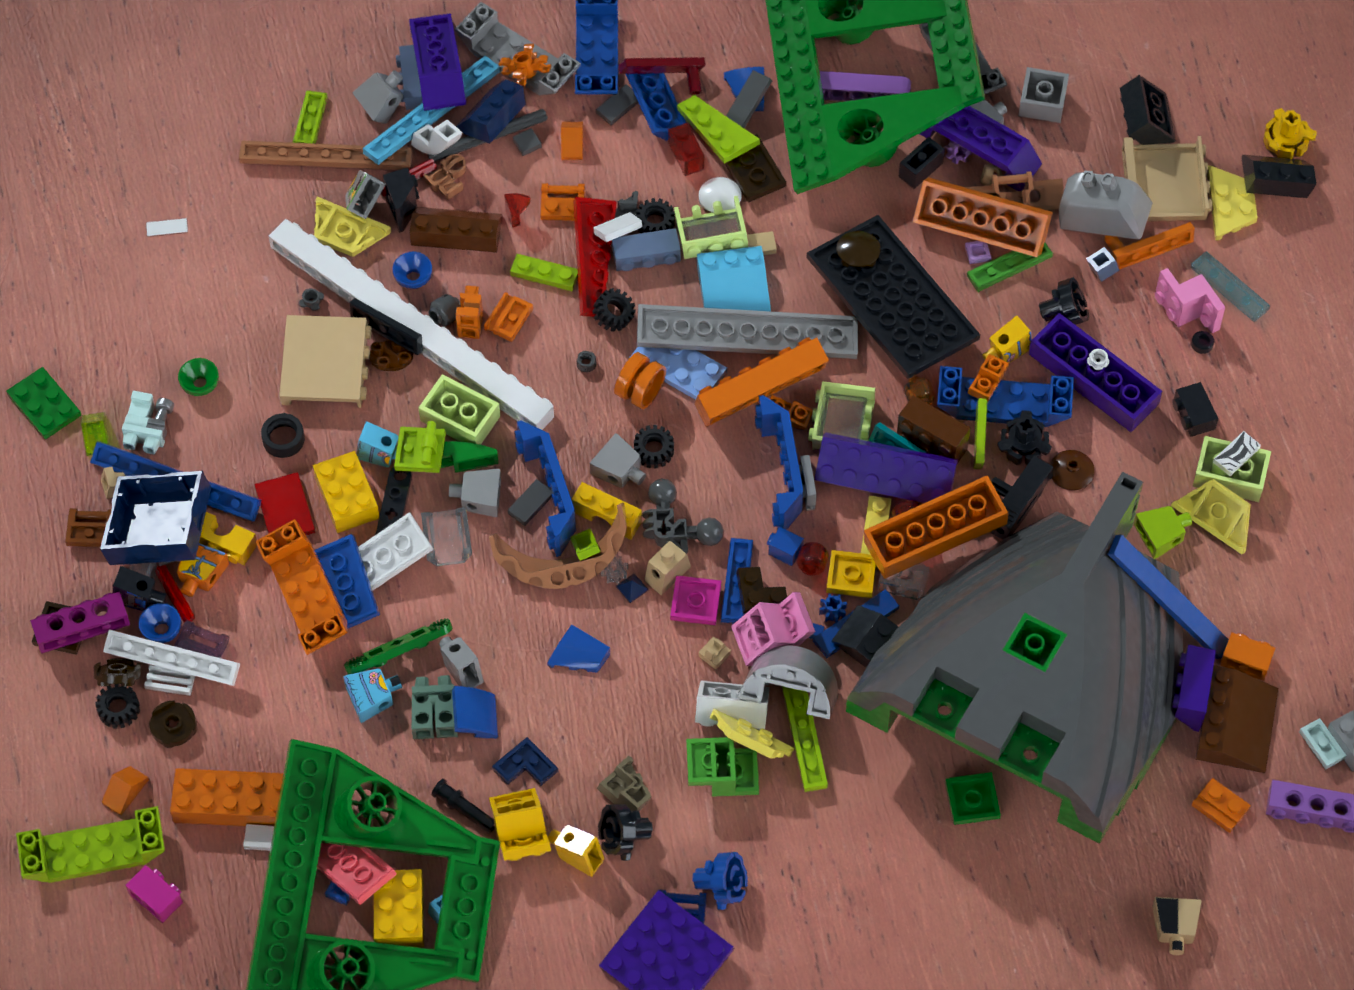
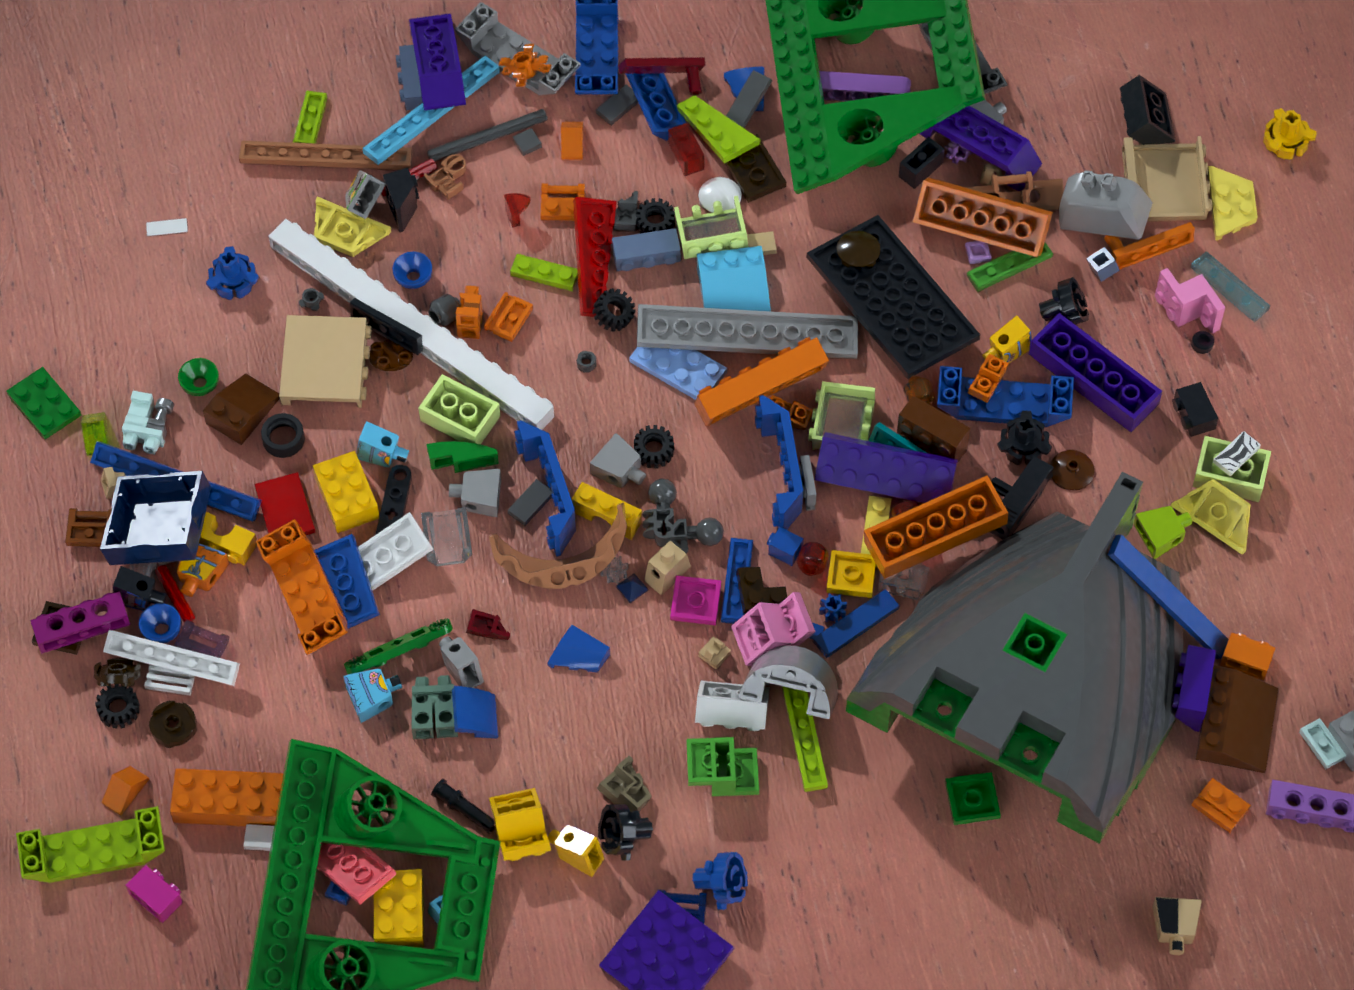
(232, 271): none -> blue piece
(240, 408): none -> reddish brown slope
(380, 95): light grey torso -> none
(420, 449): lime plate -> none
(437, 139): white brick -> none
(455, 229): reddish brown slope -> none
(486, 626): none -> dark red slope
(493, 111): dark blue slope -> none
(525, 757): dark blue tile -> none
(585, 544): lime tile -> none
(618, 227): white tile -> none
(640, 380): orange wheel -> none
(743, 733): light yellow wing -> none
(864, 634): black slope -> none
(980, 433): lime tile -> none
(1043, 95): light grey brick -> none
(1100, 355): white plate -> none
(1278, 176): black slope -> none

